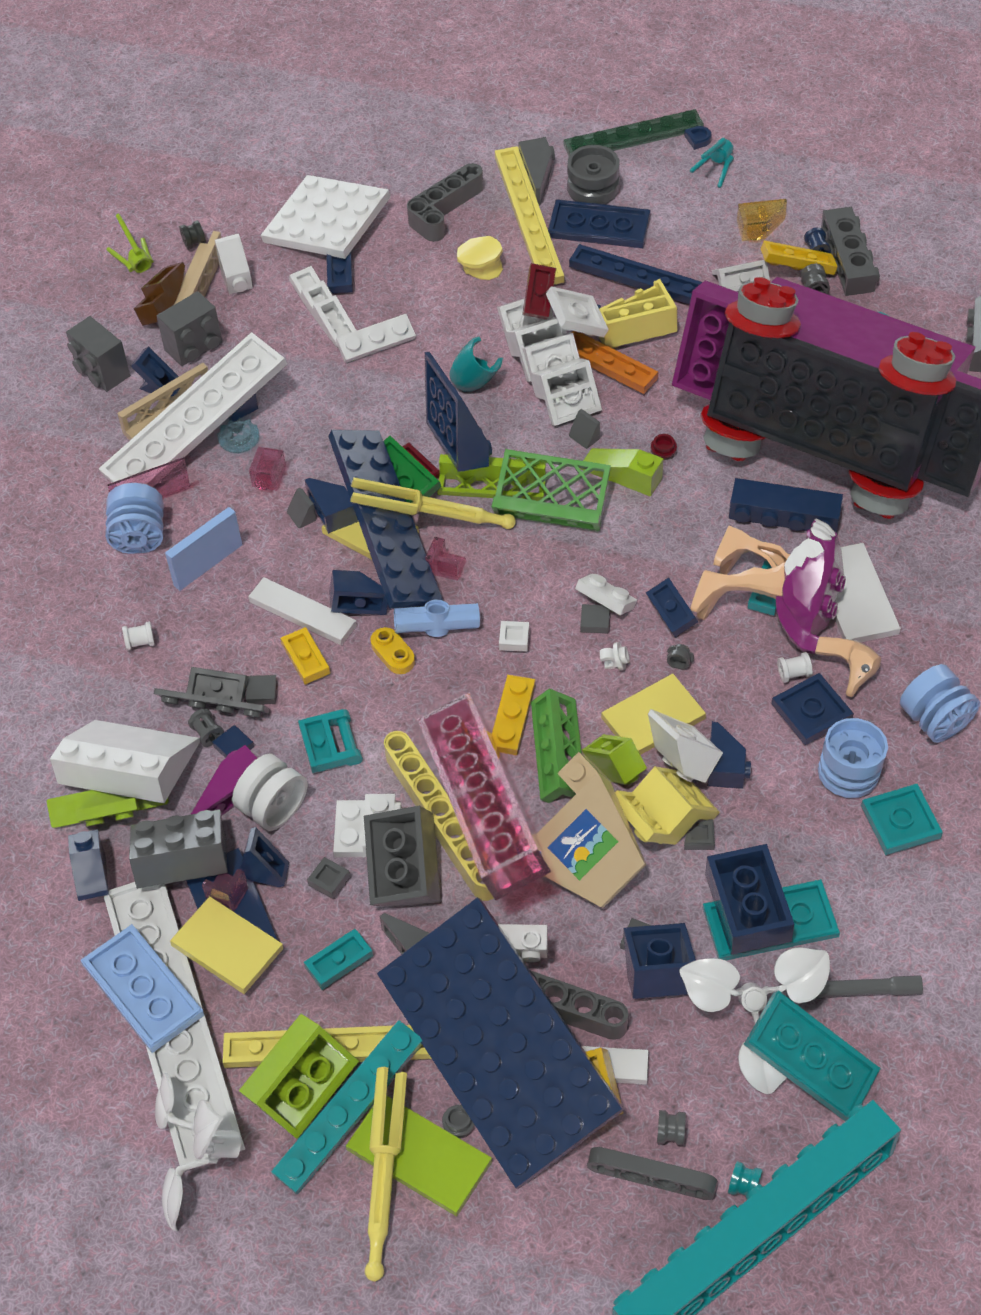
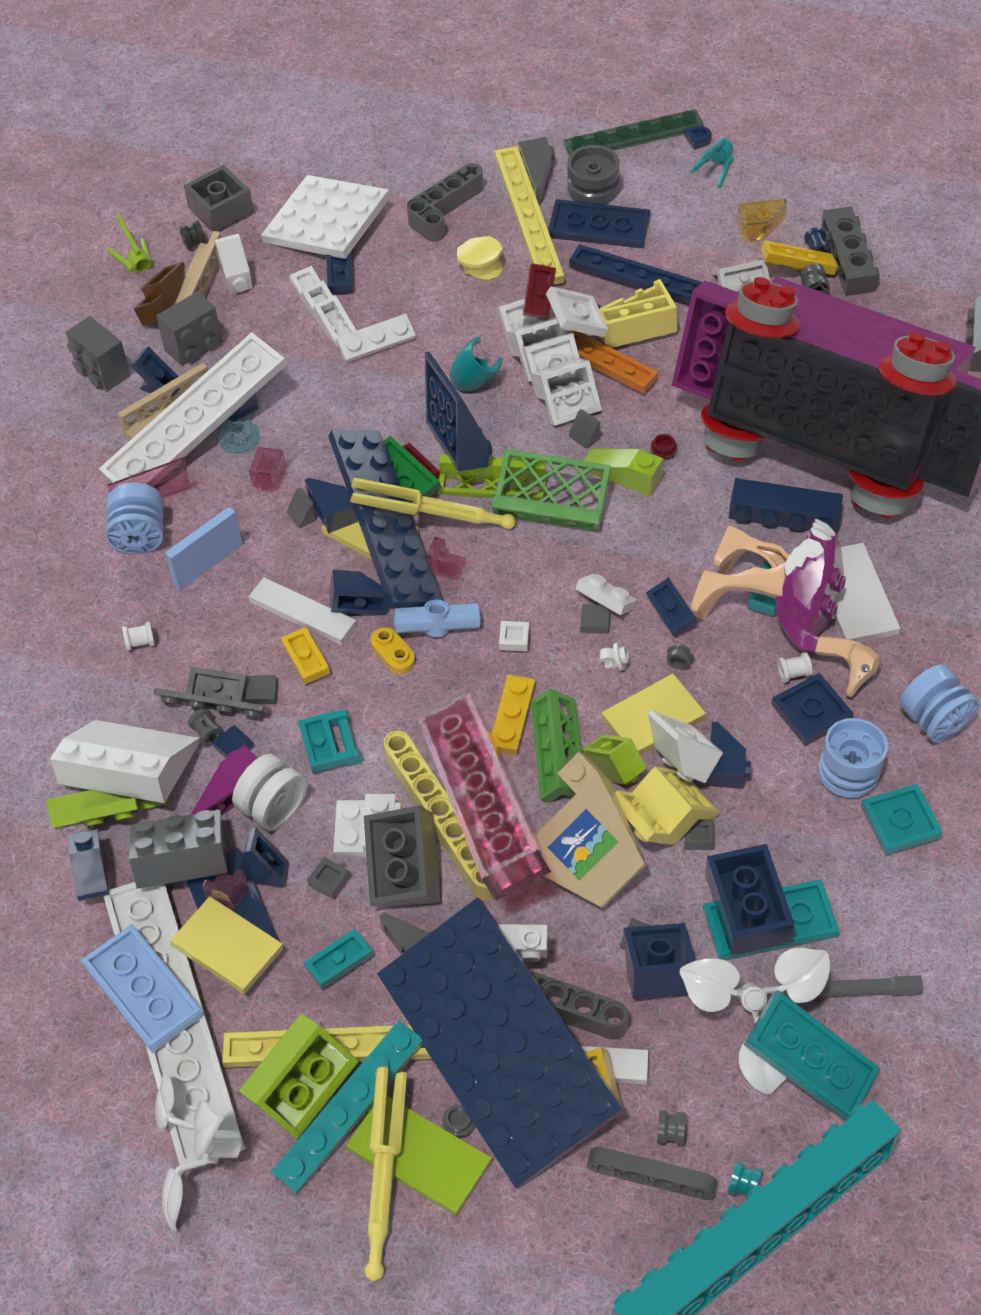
(218, 198): none -> dark grey brick

